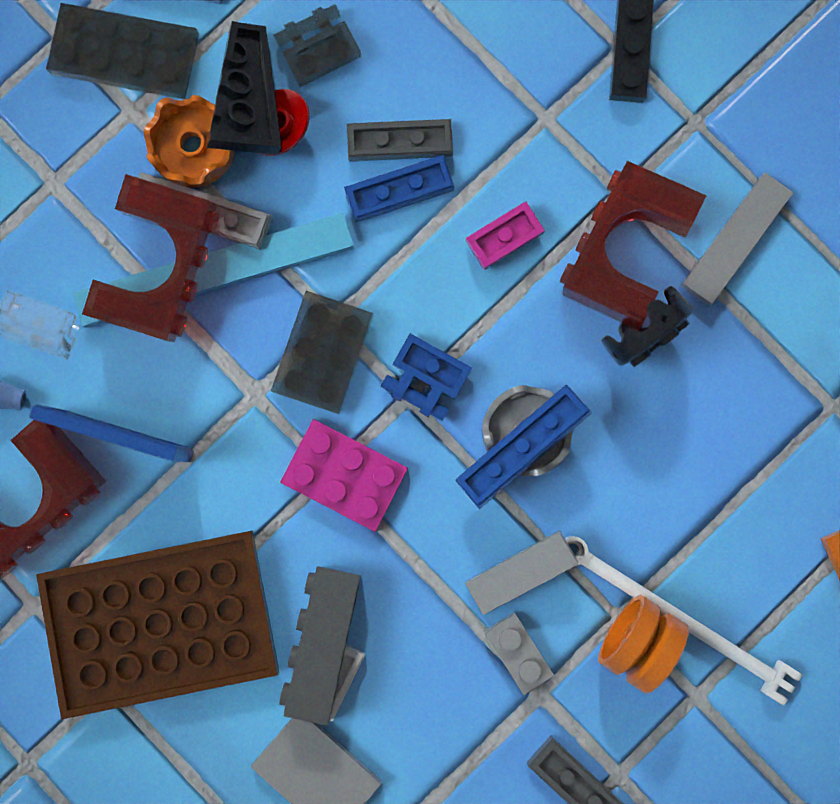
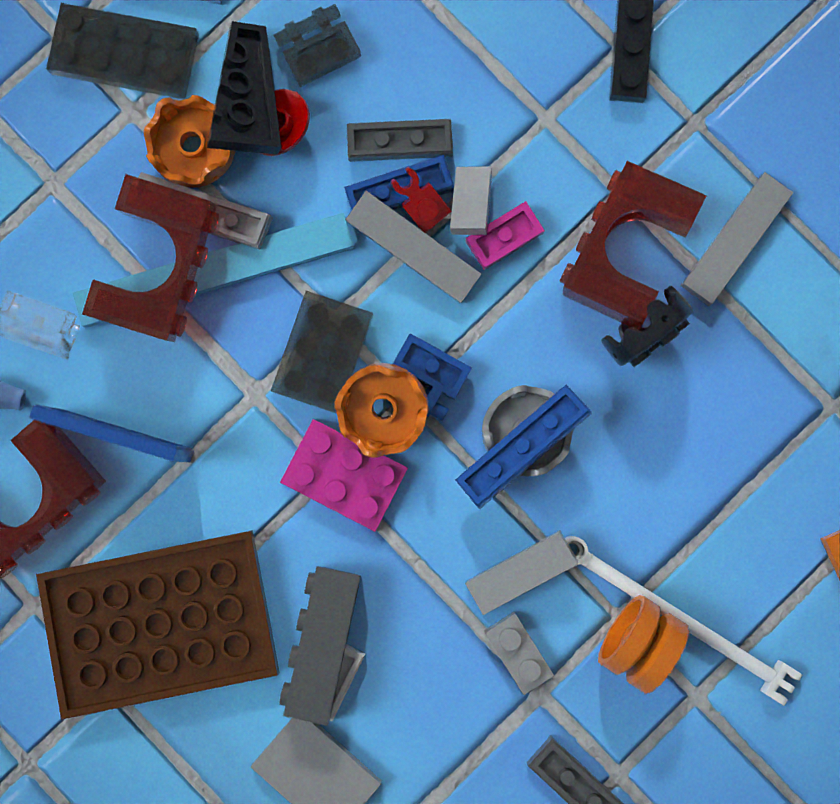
(379, 434): none -> orange plate
(413, 247): none -> light grey tile
(423, 203): none -> red plate
(471, 201): none -> light grey tile

